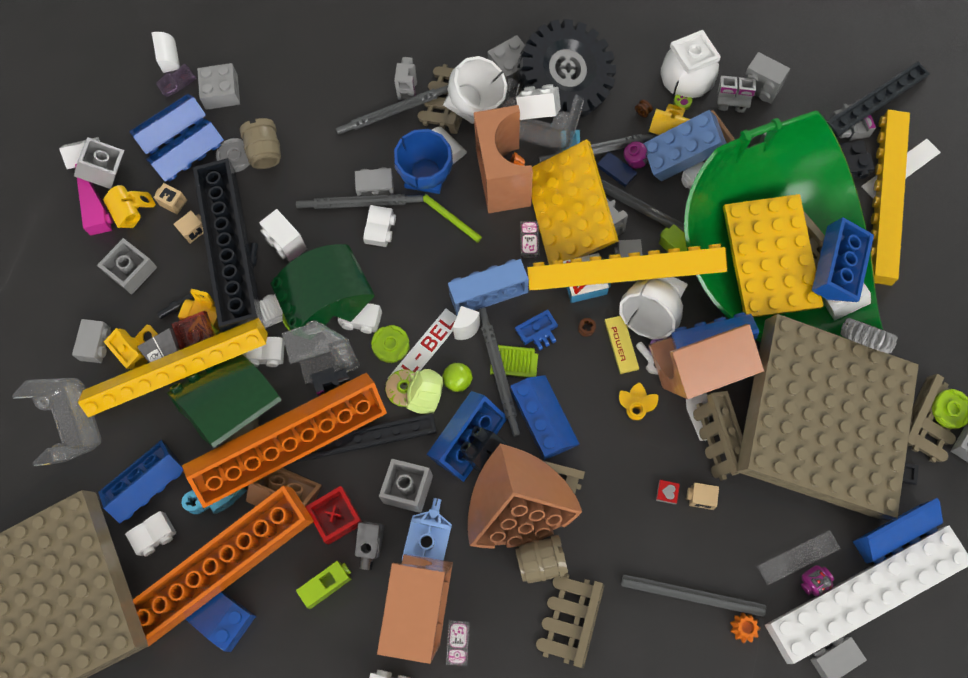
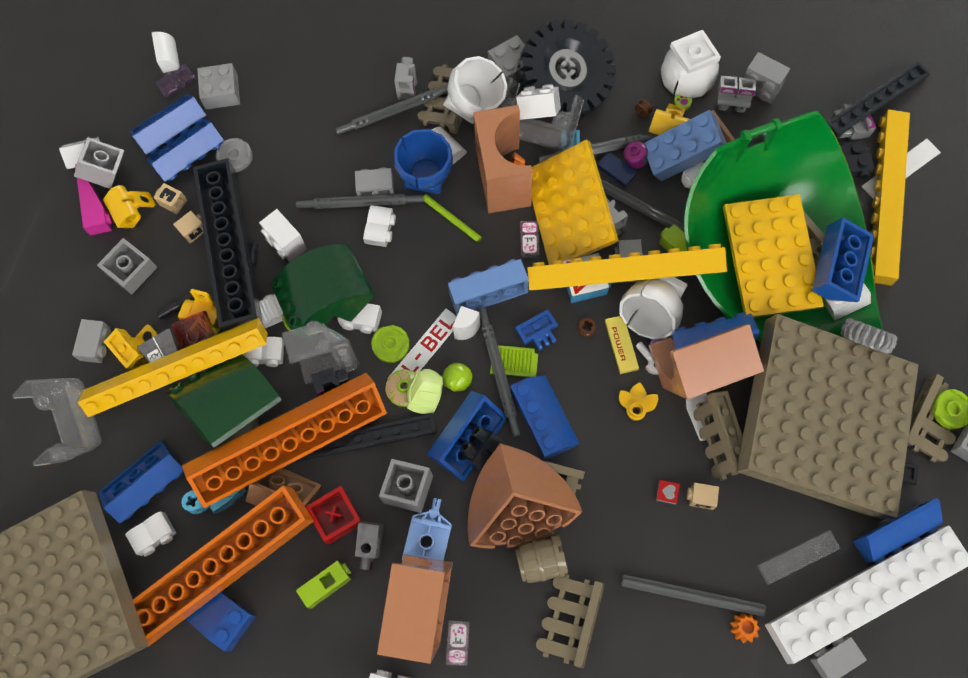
(261, 143): dark tan piece -> none
(817, 581): magenta head -> none

